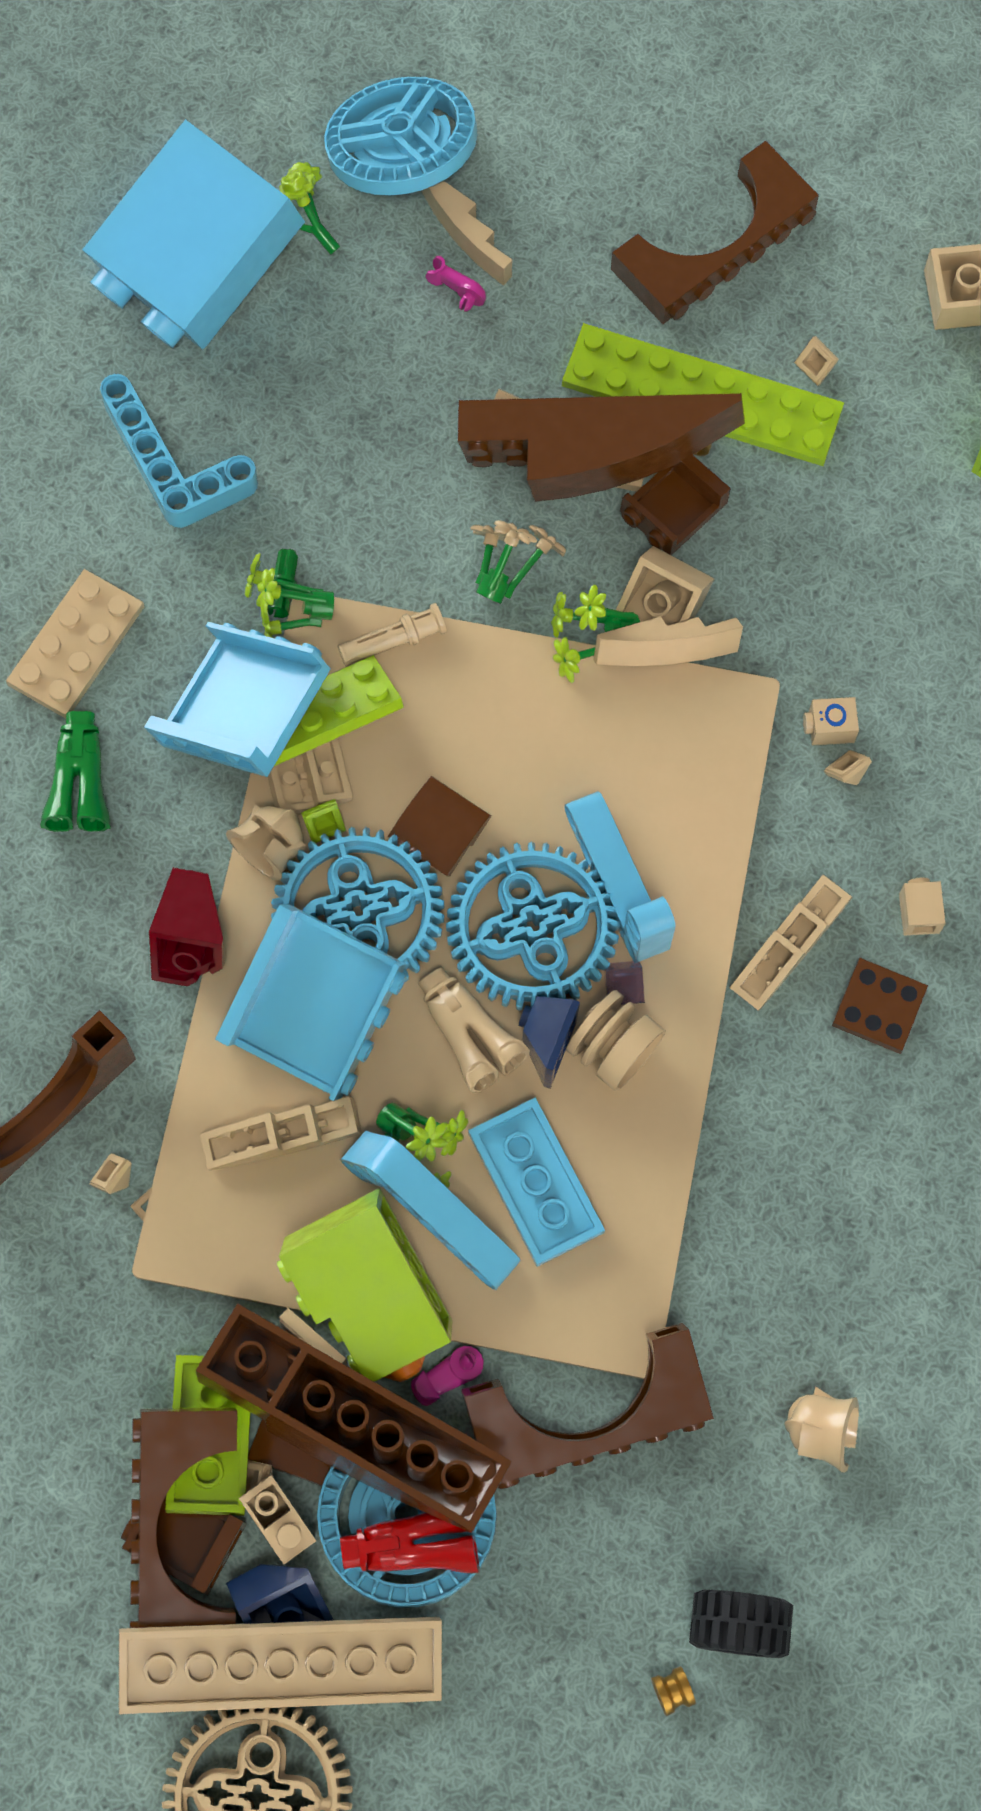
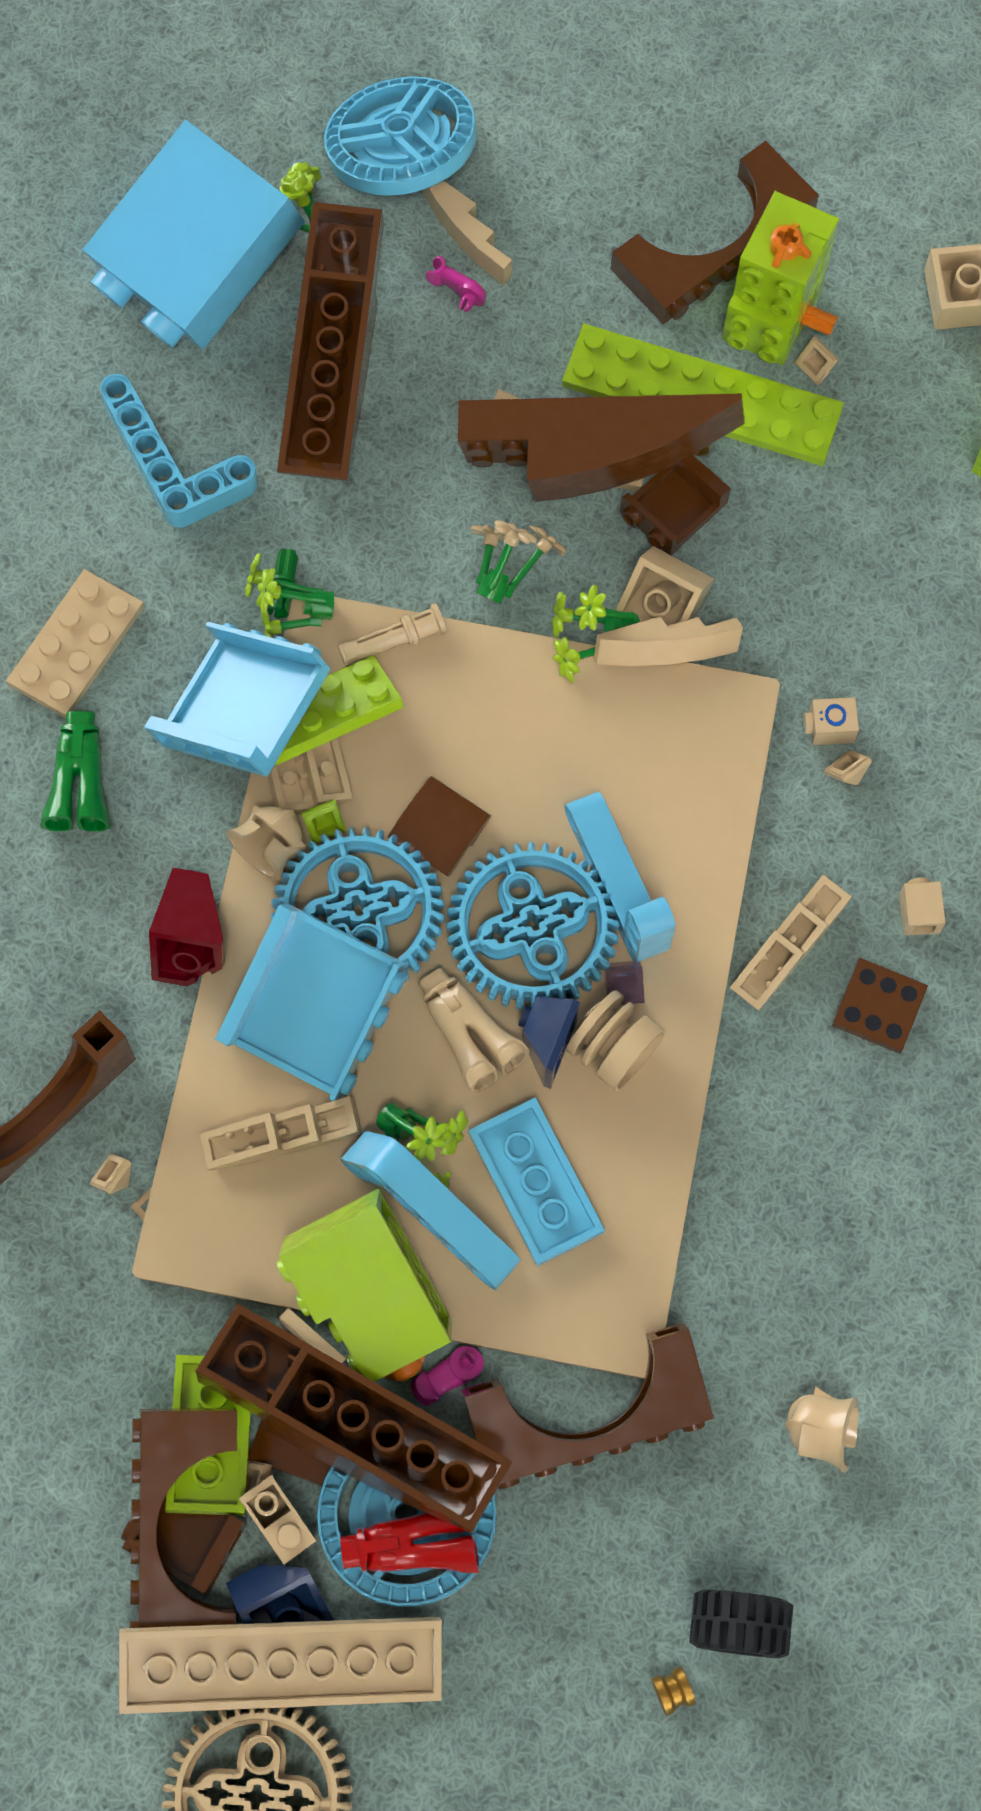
(332, 341): none -> reddish brown slope
(781, 280): none -> lime piece

